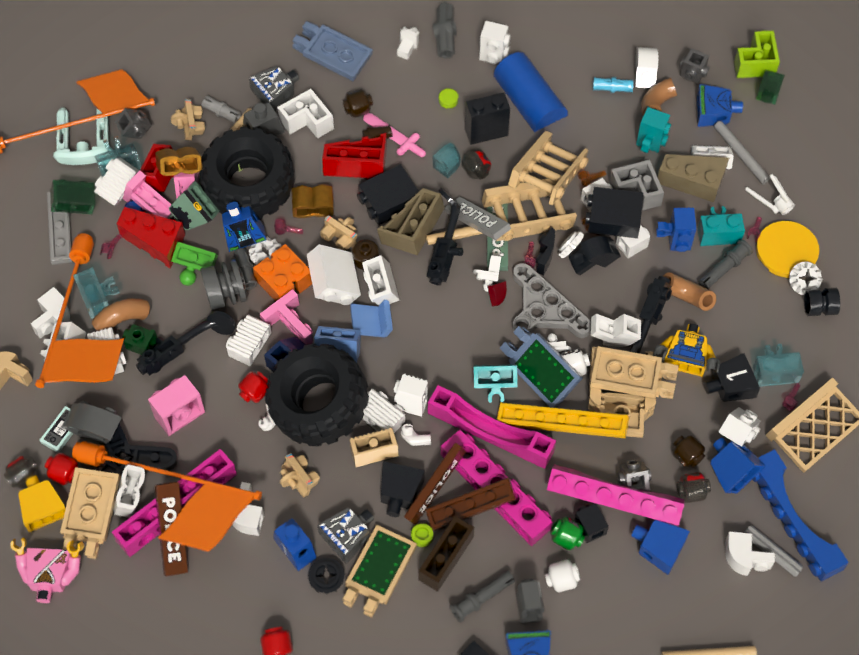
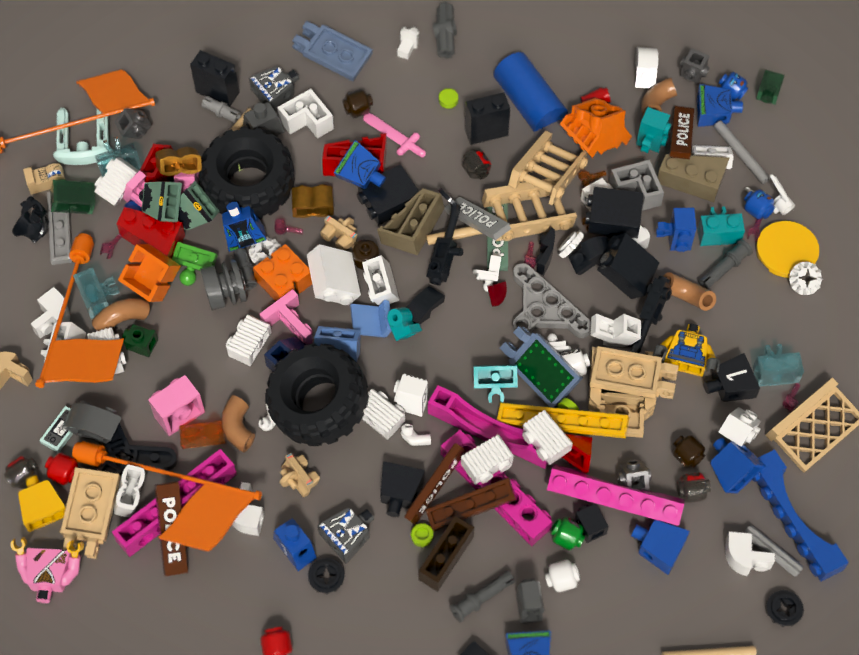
(34, 224): none -> black helmet
(42, 178): none -> tan leg
(152, 275): none -> orange piece
(161, 200): none -> sand green torso
(170, 348): black piece -> none
(185, 119): tan hips -> none
(201, 434): none -> clear orange tile
(214, 77): none -> black brick
(233, 424): none -> medium nougat cylinder
(253, 387): red head -> none
(359, 167): none -> blue torso
(374, 132): dark brown cone -> none
(374, 447): tan brick -> none
(378, 569): tile -> none
(401, 323): none -> teal leg
(424, 303): none -> black slope
(447, 160): clear light blue brick -> none
(487, 460): none -> white brick
(494, 42): white brick -> none
(546, 437): none -> white brick
(566, 403): none -> lime tile
(580, 453): none -> red slope
(596, 126): none -> orange slope
(599, 93): none -> red cone
(613, 85): medium azure pin -> none
(628, 266): none -> black brick
(682, 132): none -> reddish brown tile
(735, 83): none -> blue head
(759, 57): lime brick -> none
(759, 204): none -> blue head
(787, 599): none -> black gear
(826, 301): black wheel -> none

